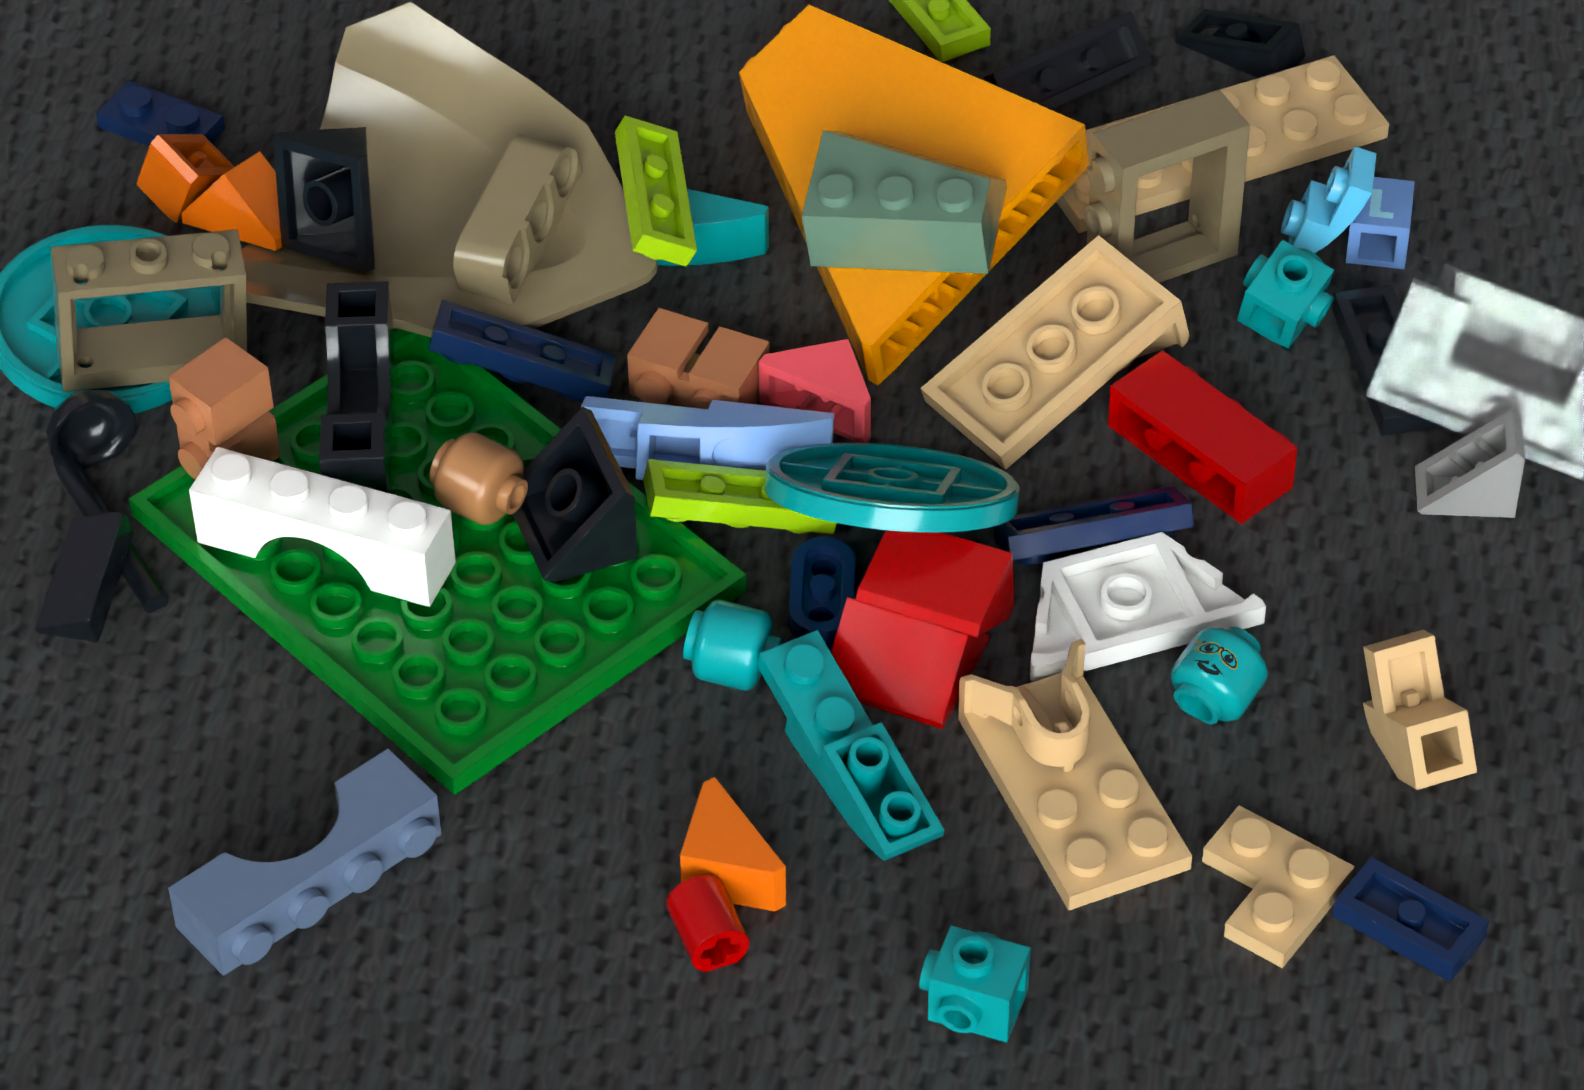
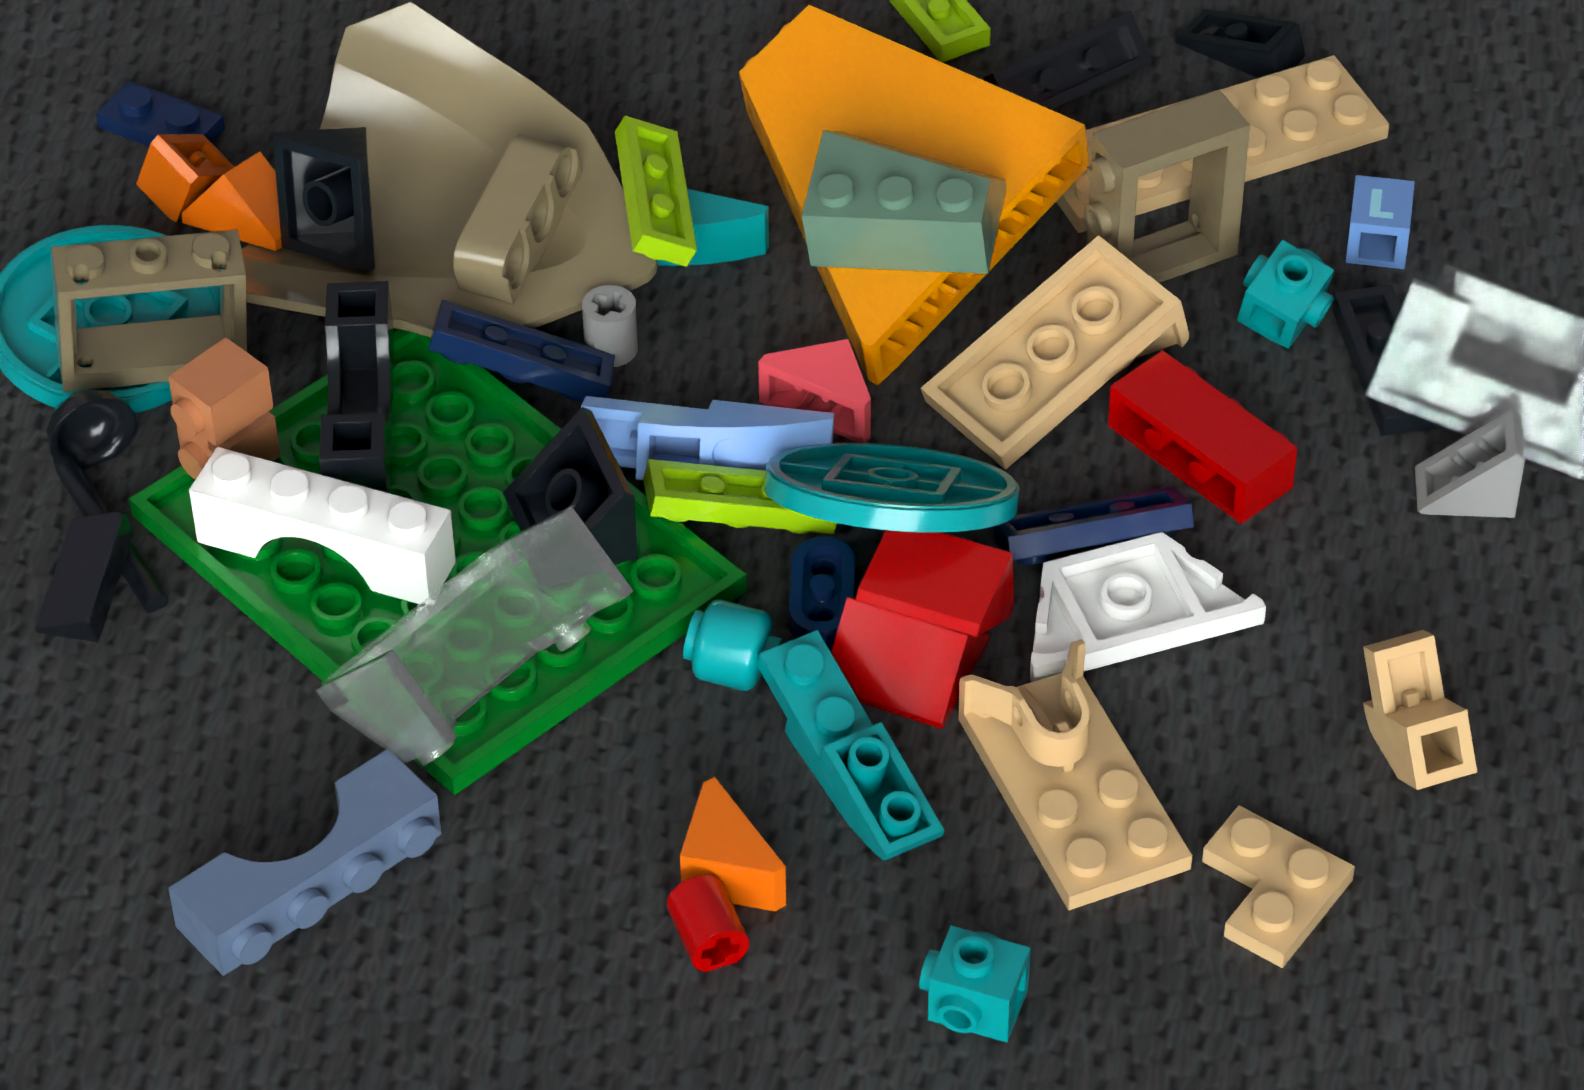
(474, 635): none -> clear windscreen
(478, 478): medium nougat head -> none
(611, 322): none -> light grey piece
(671, 373): nougat piece -> none
(1218, 674): teal head -> none
(1330, 207): medium azure slope -> none
(1410, 919): dark blue plate -> none

